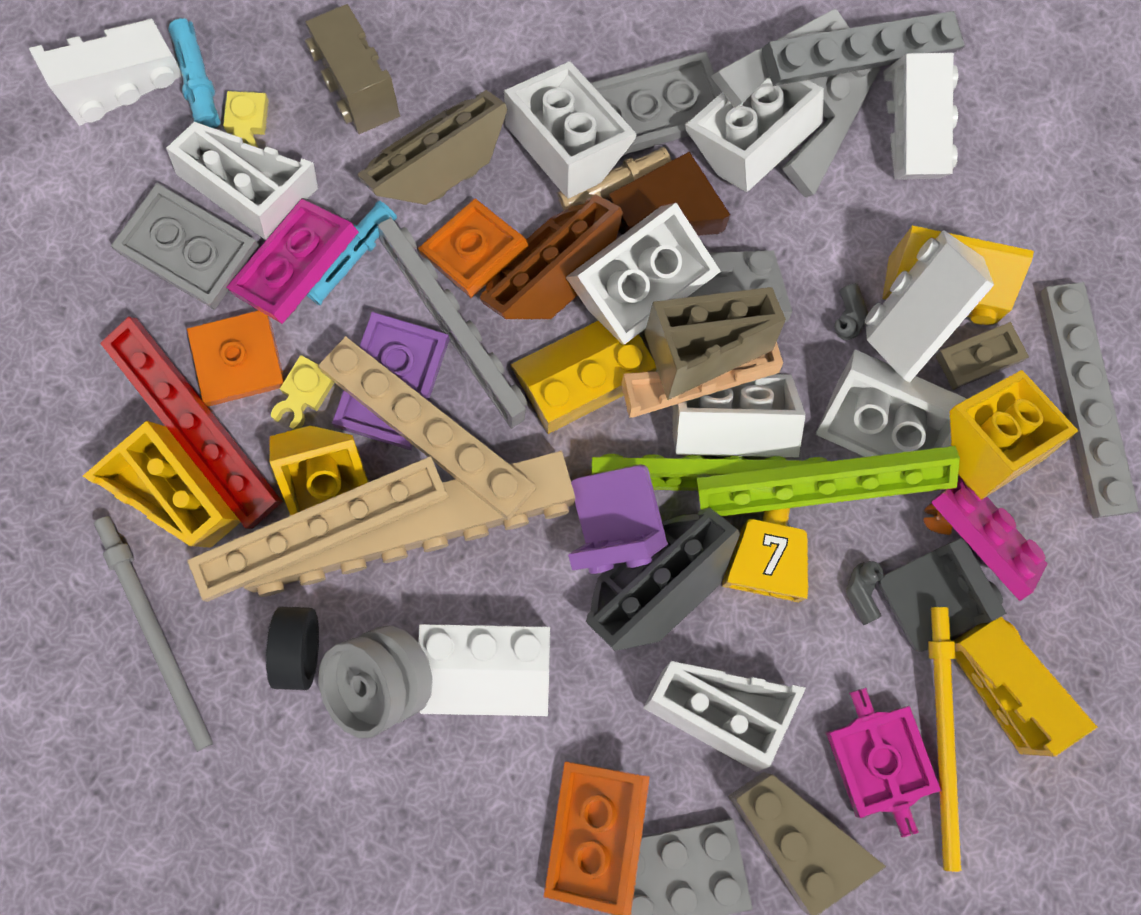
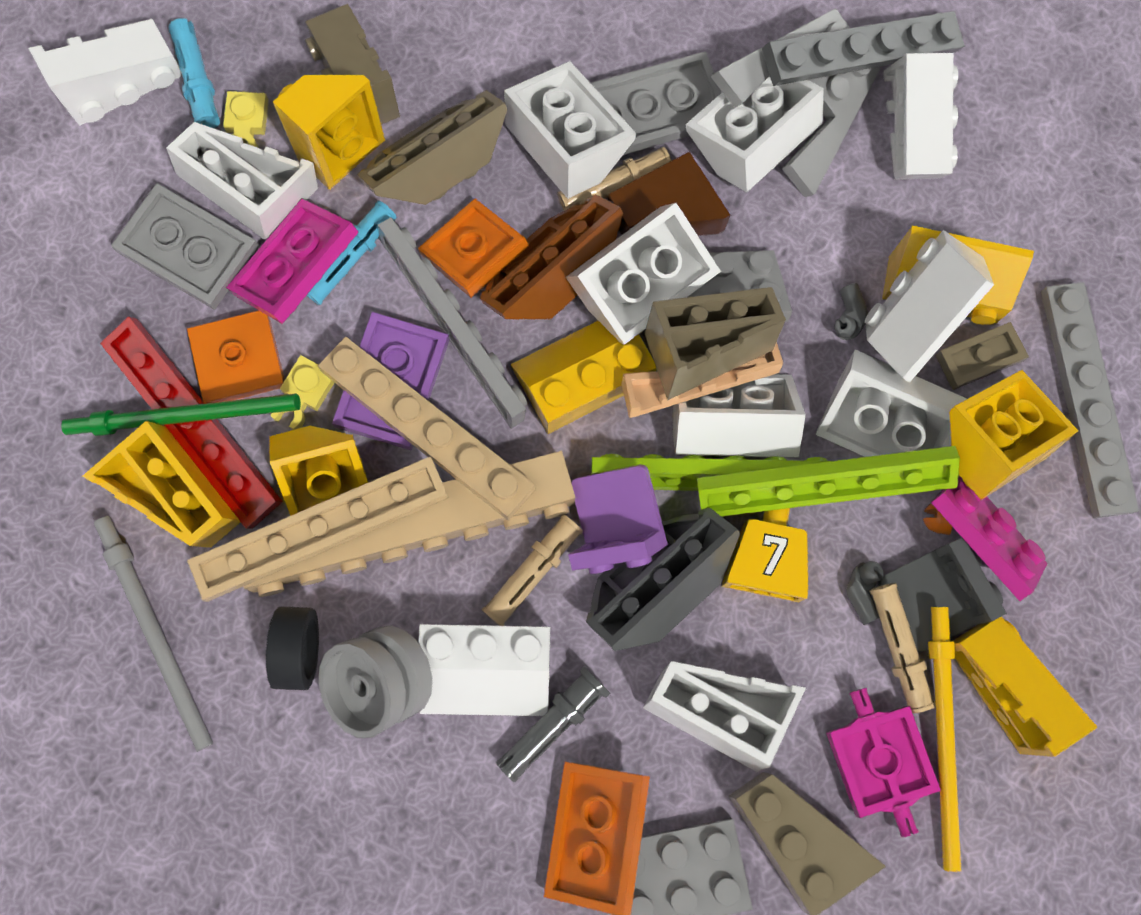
(108, 422): none -> green bar
(330, 122): none -> yellow slope
(532, 570): none -> tan pin
(567, 710): none -> dark grey pin
(903, 648): none -> tan pin

